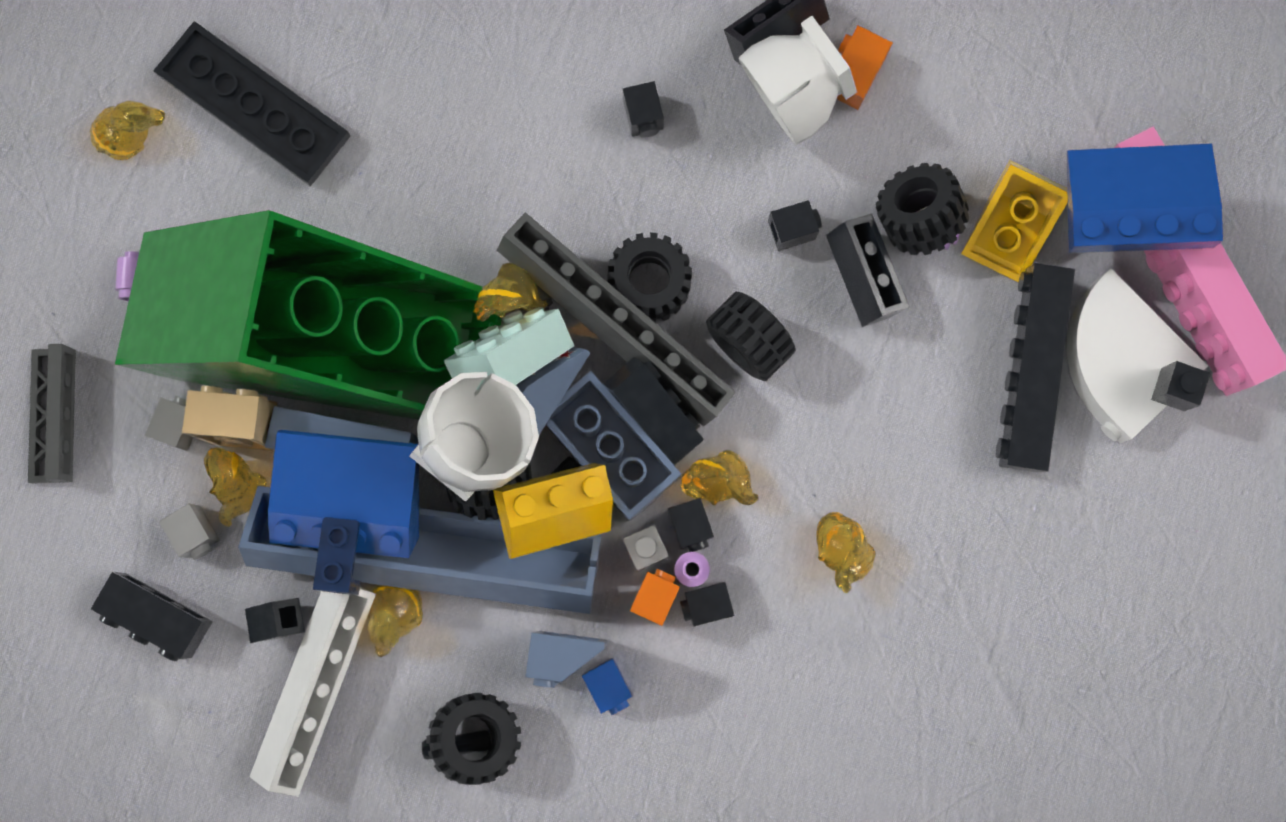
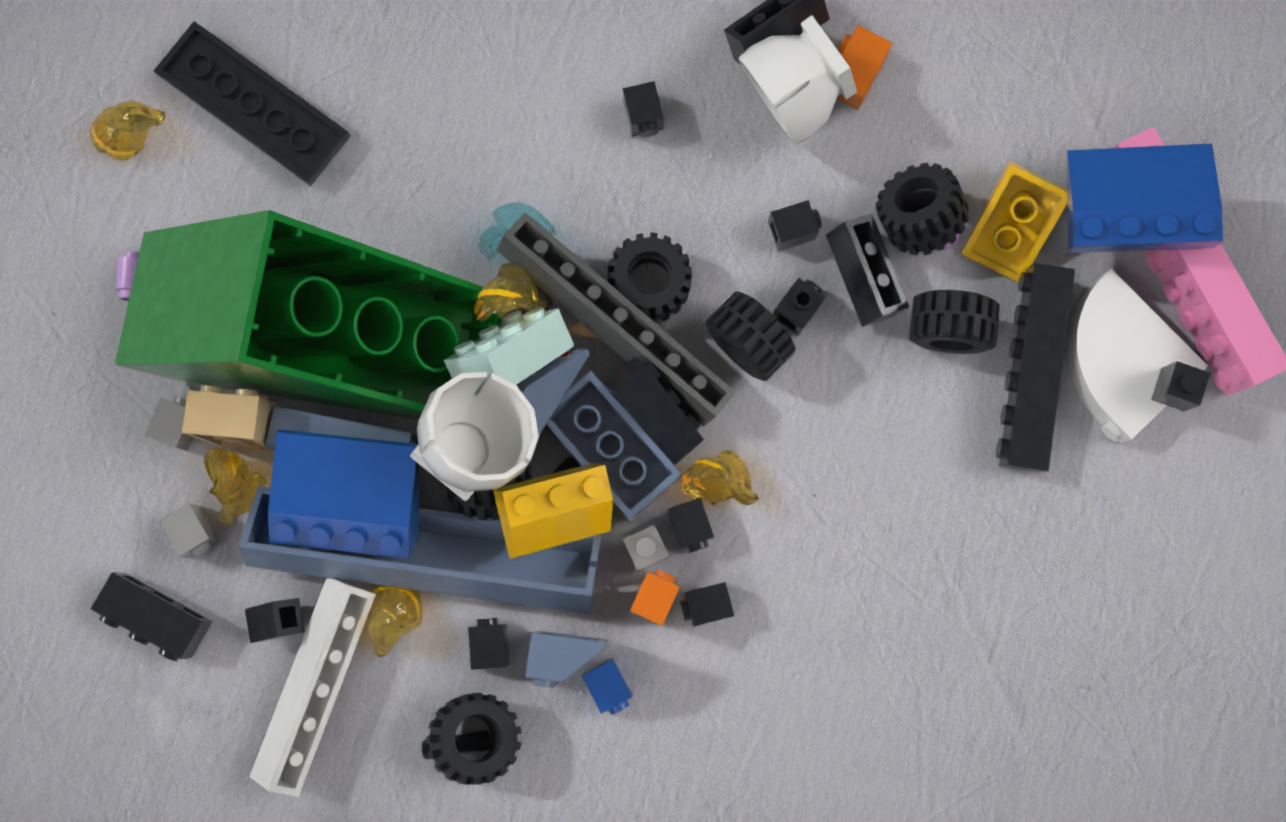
(57, 415): dark grey fence -> none
(337, 557): dark blue bracket -> none
(488, 644): none -> black brick
(506, 217): none -> clear light blue brick
(680, 569): lavender brick -> none
(799, 305): none -> black brick
(844, 549): clear yellow hair -> none
(954, 321): none -> black tyre

